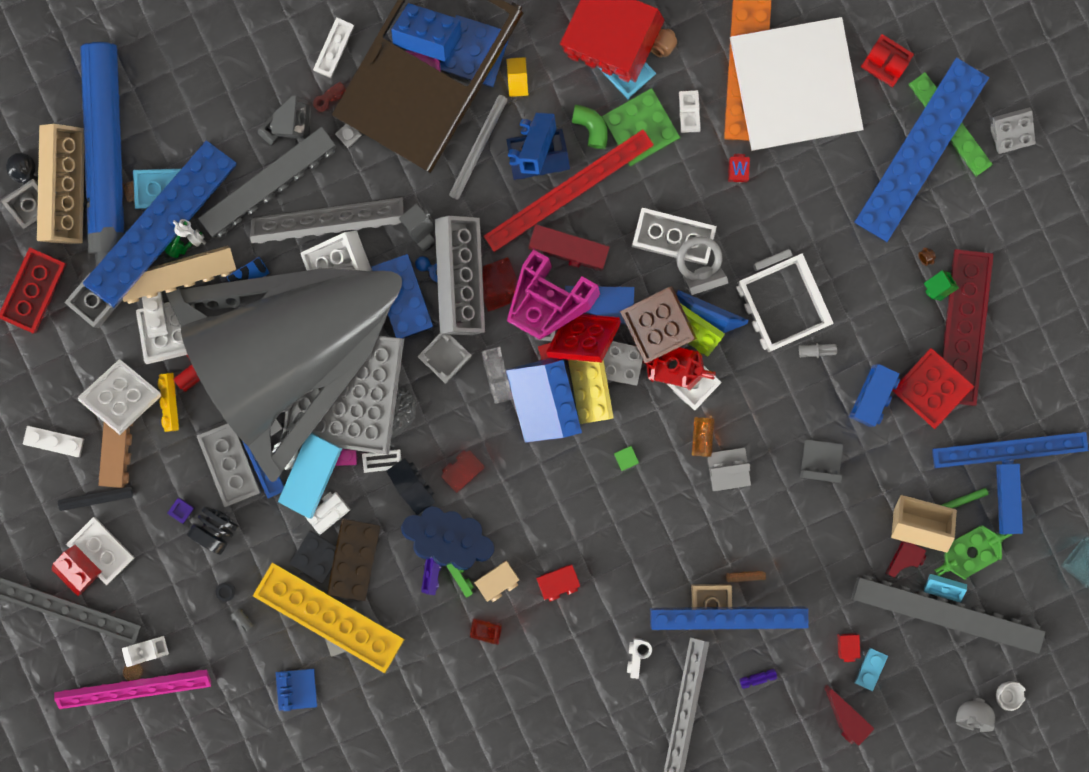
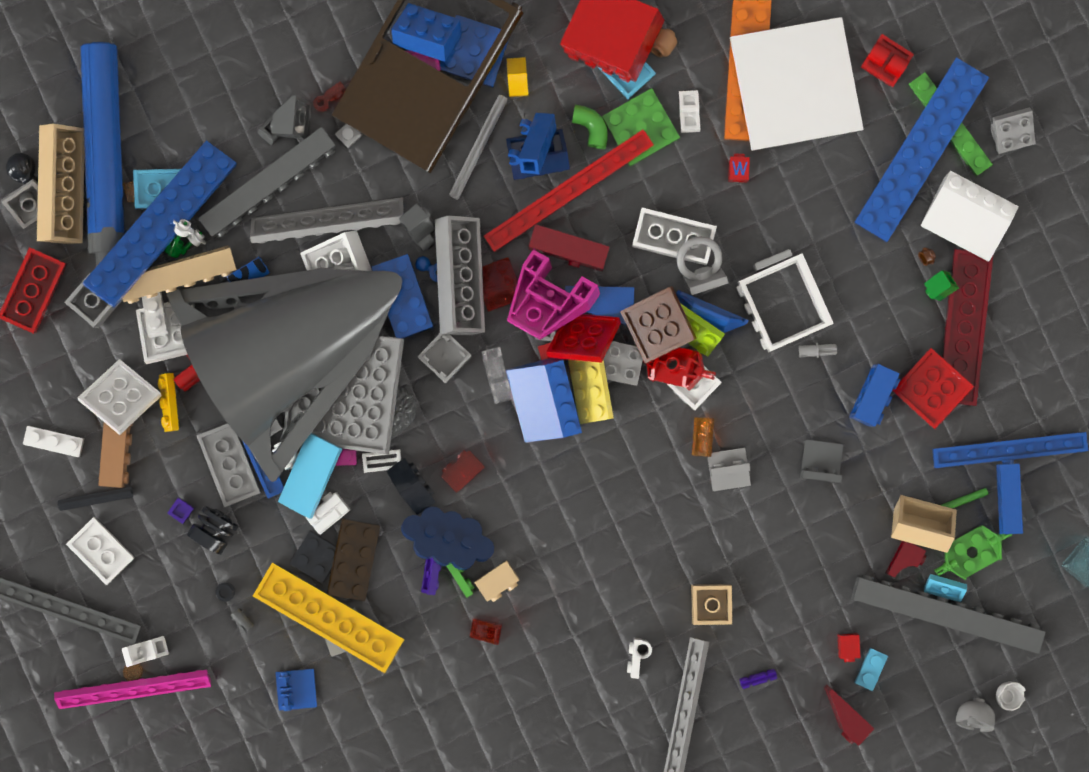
(75, 570): red slope -> none
(333, 47): white plate -> none
(558, 582): red brick -> none
(626, 458): bright green tile -> none
(729, 618): blue brick -> none
(745, 576): clear orange tile -> none
(969, 215): none -> white slope

